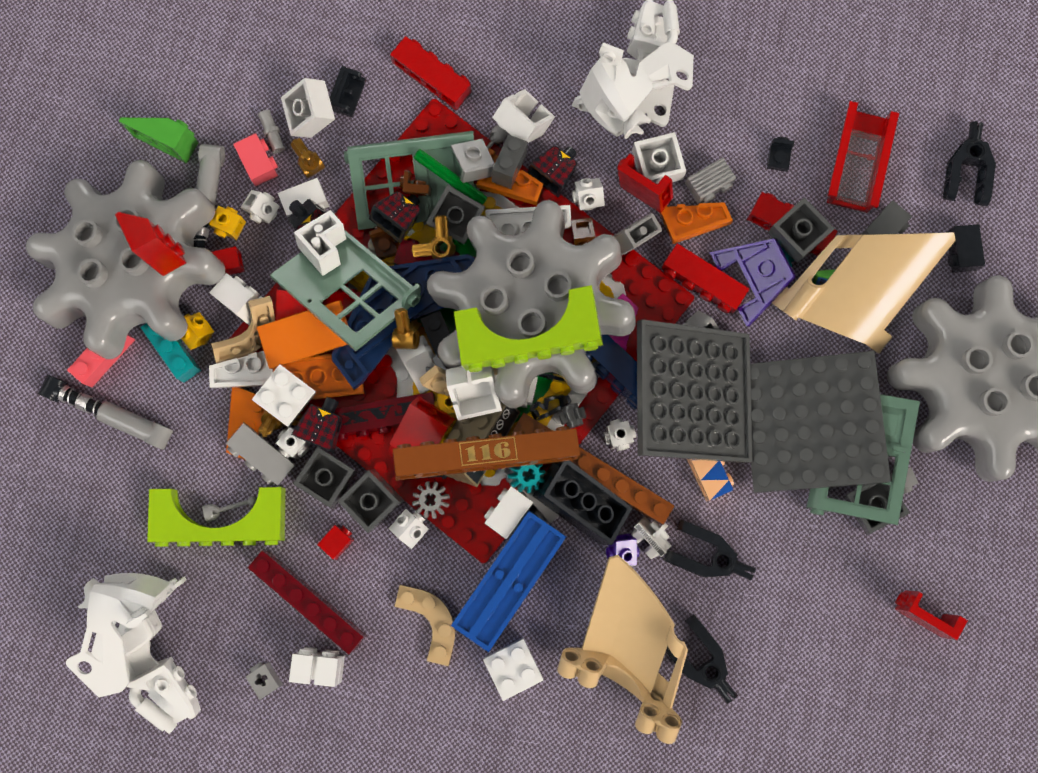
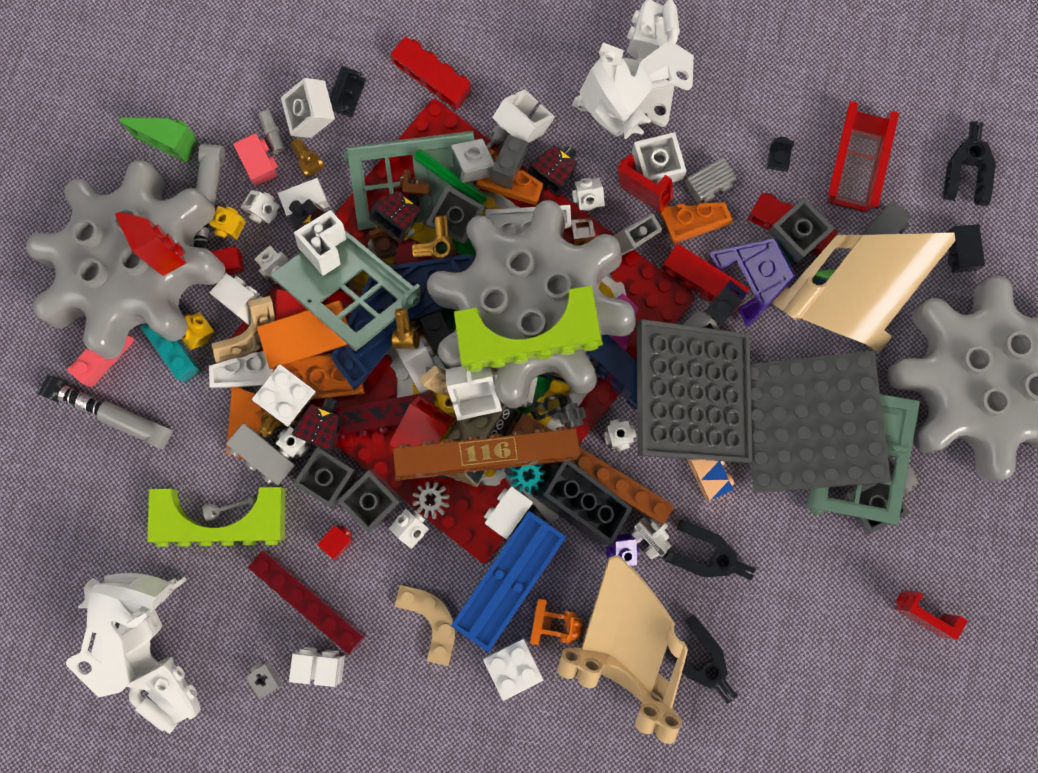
(270, 261): none -> white brick
(572, 629): none -> orange tile
(725, 302): none -> black torso

